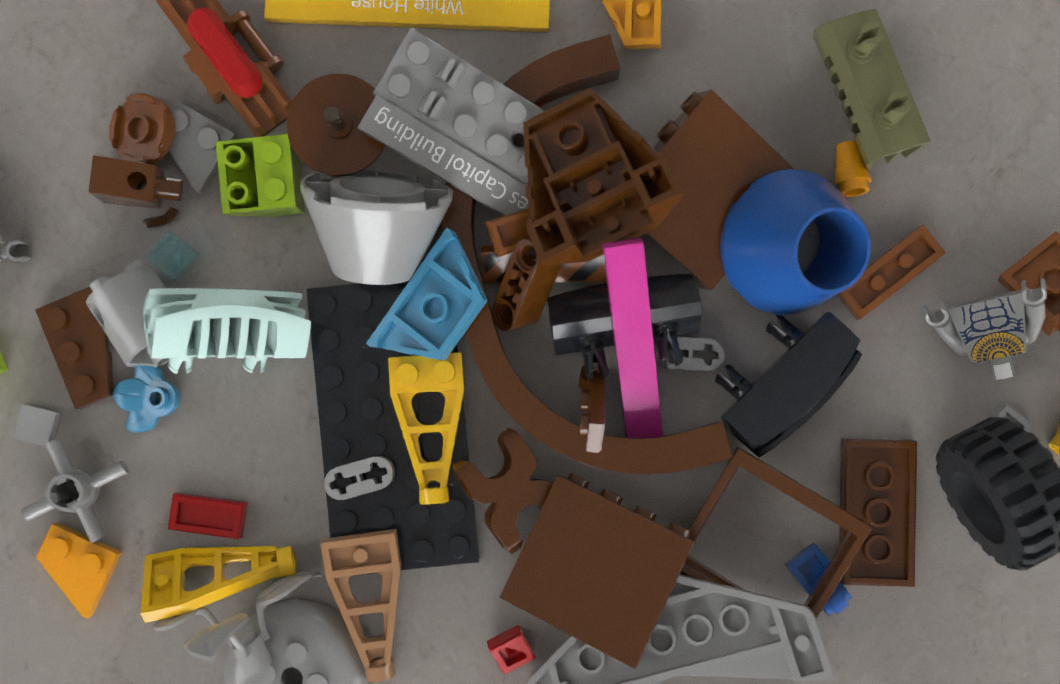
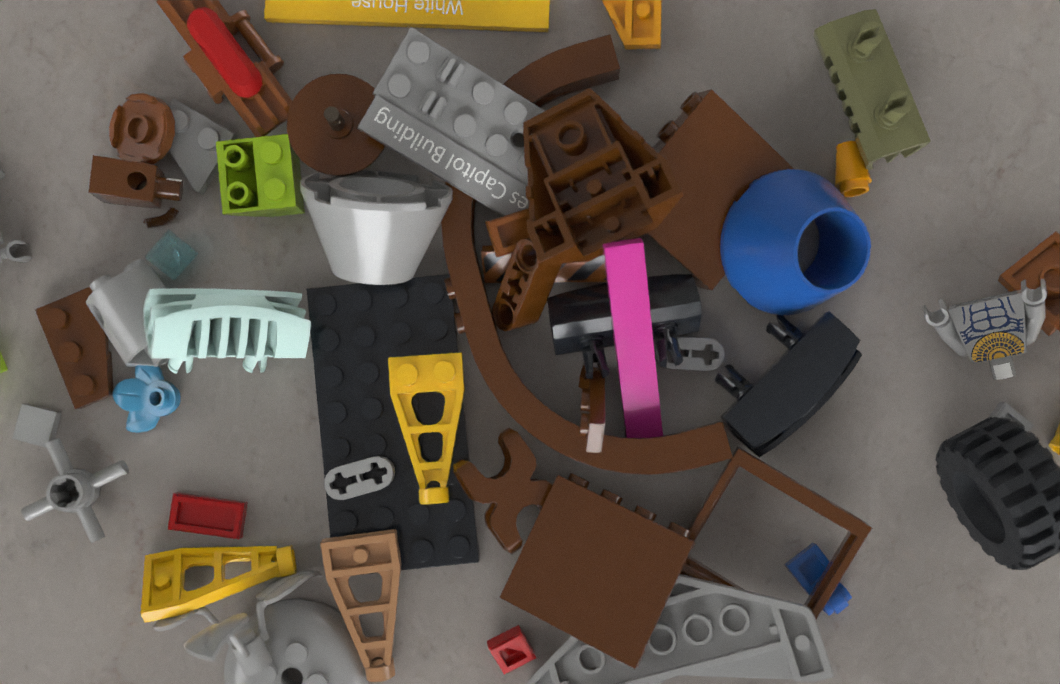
(78, 566): light orange wing -> none
(434, 304): dark azure wing -> none
(881, 490): reddish brown tile -> none
(891, 272): dark orange plate -> none

